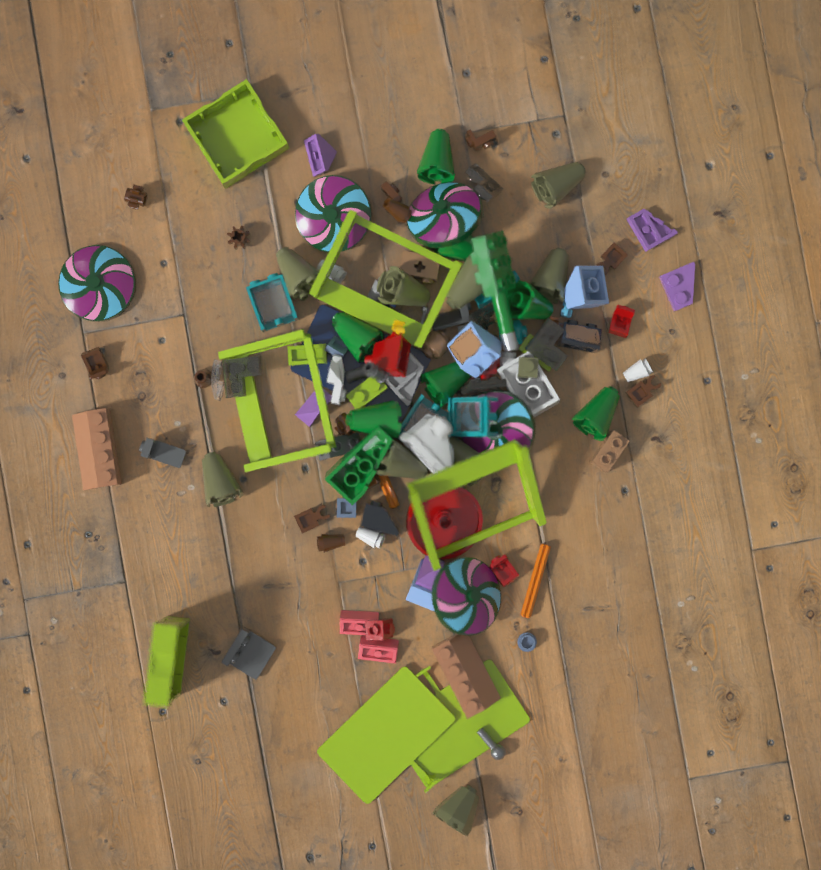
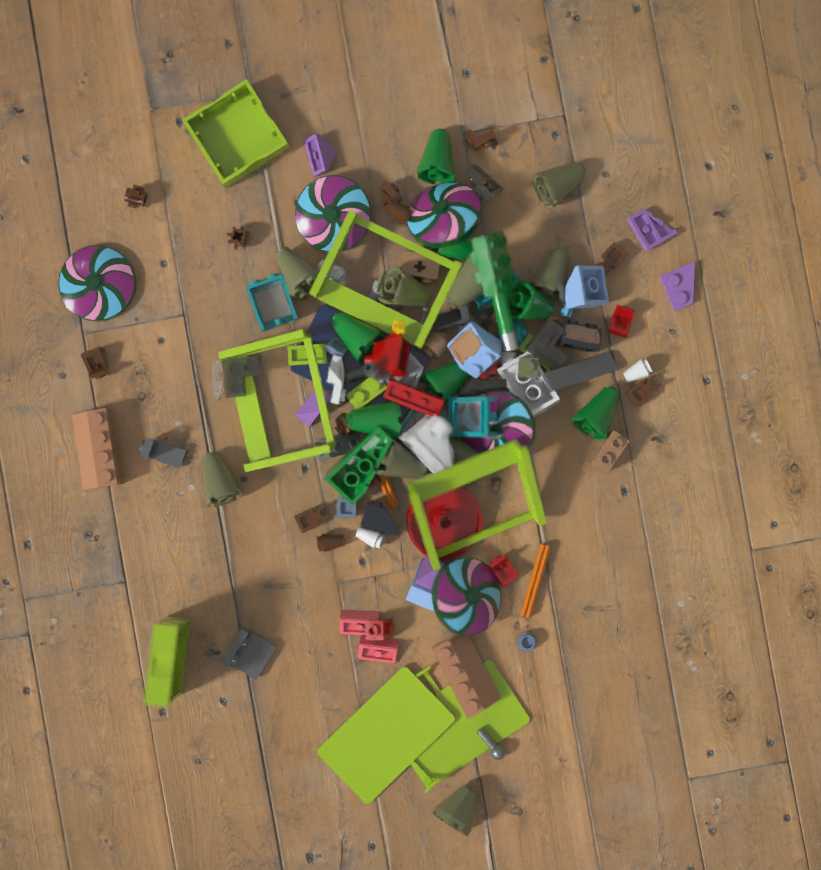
(206, 382): reddish brown cone -> none
(413, 398): none -> red plate
(579, 372): none -> dark grey tile

